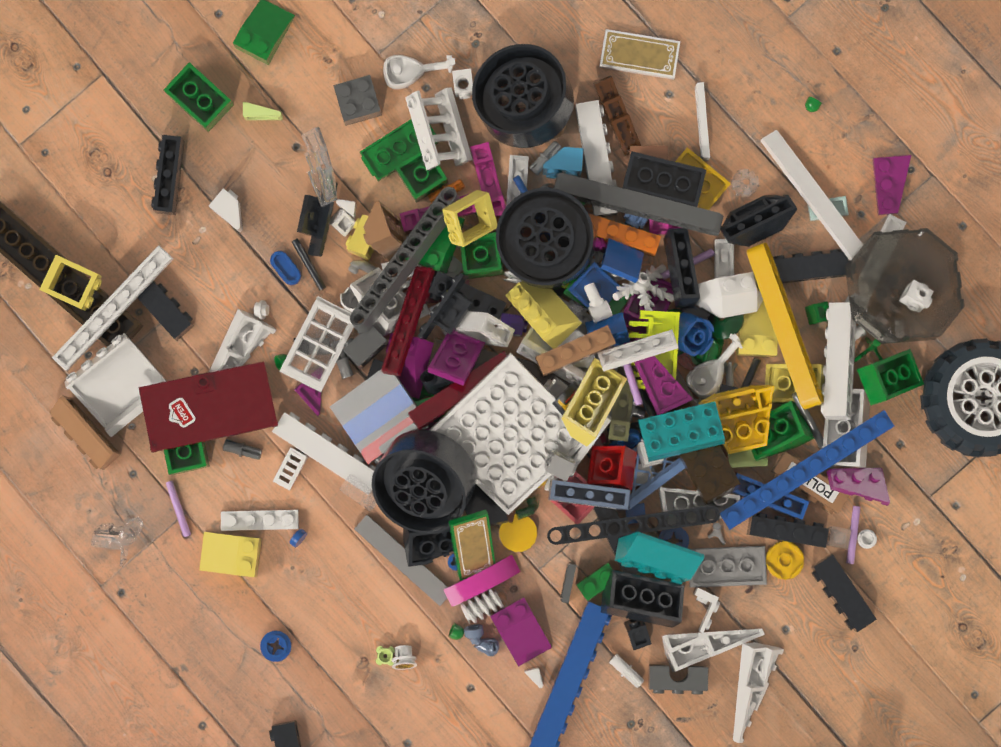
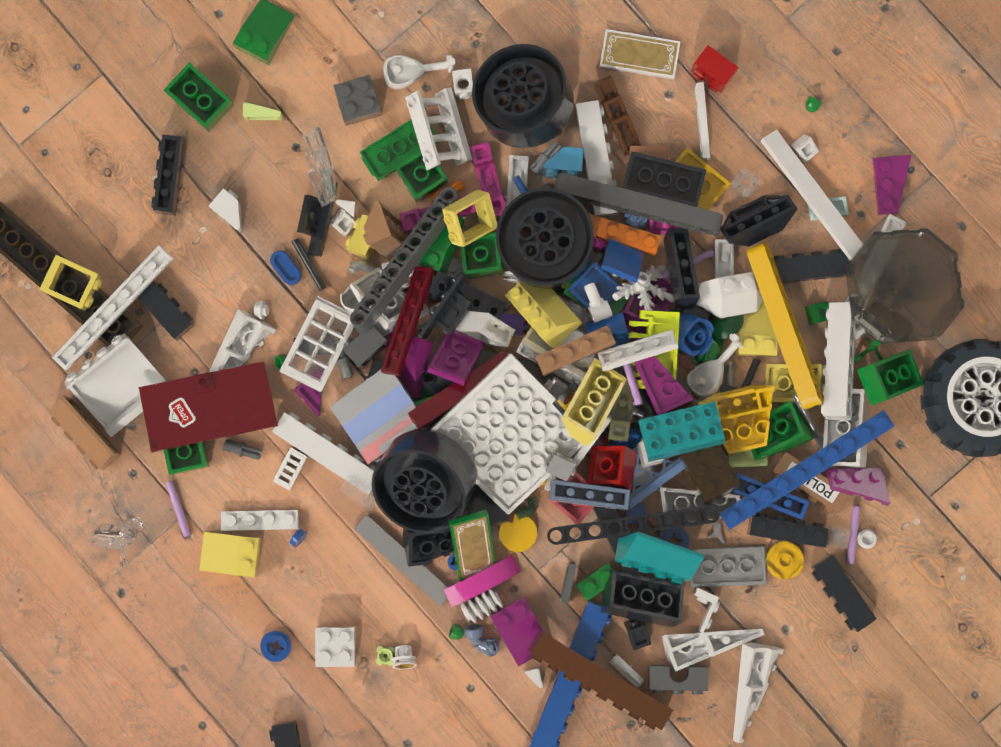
(335, 646): none -> white brick
(600, 680): none -> reddish brown brick
(713, 69): none -> red brick
(805, 148): none -> white slope
(917, 296): white brick -> none

